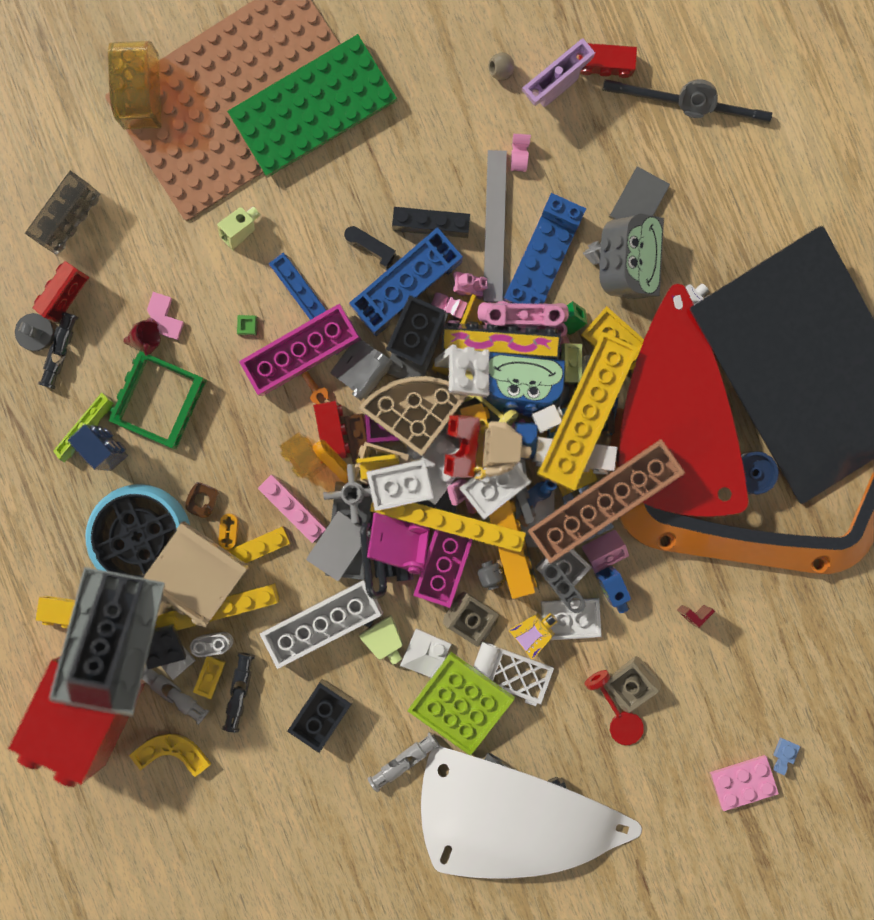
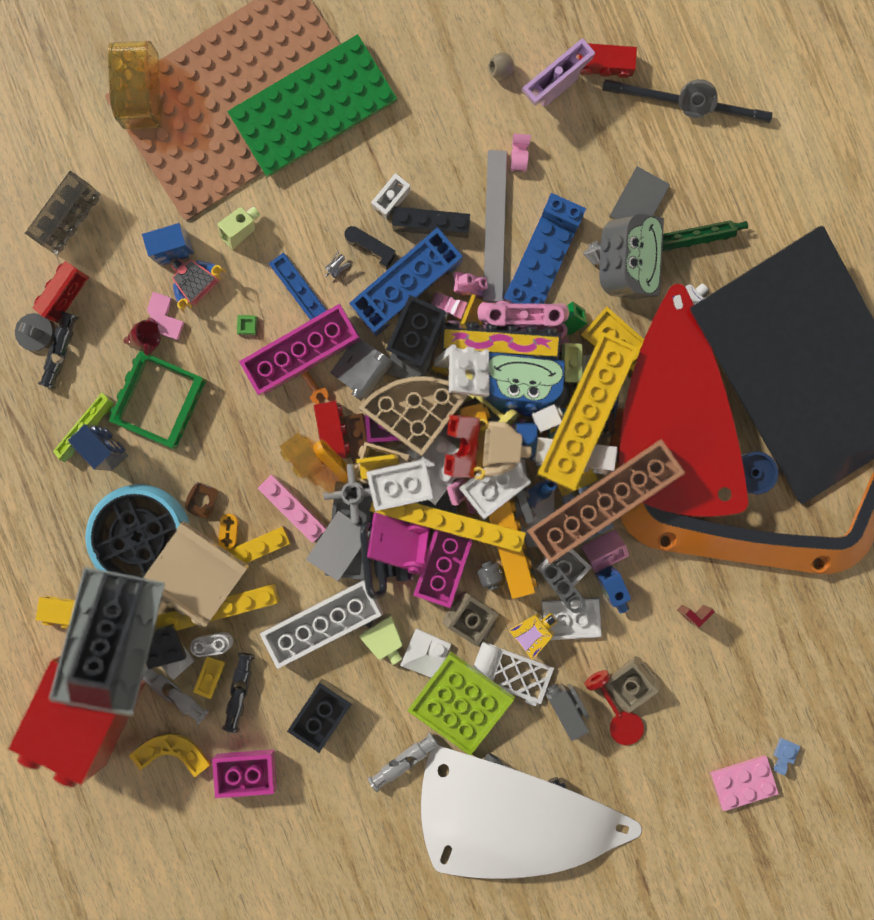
(168, 244): none -> blue brick
(193, 281): none -> torso
(244, 773): none -> dark pink brick
(332, 267): none -> flat silver piece
(391, 196): none -> white brick
(568, 709): none -> dark grey brick
(702, 234): none -> dark green plate

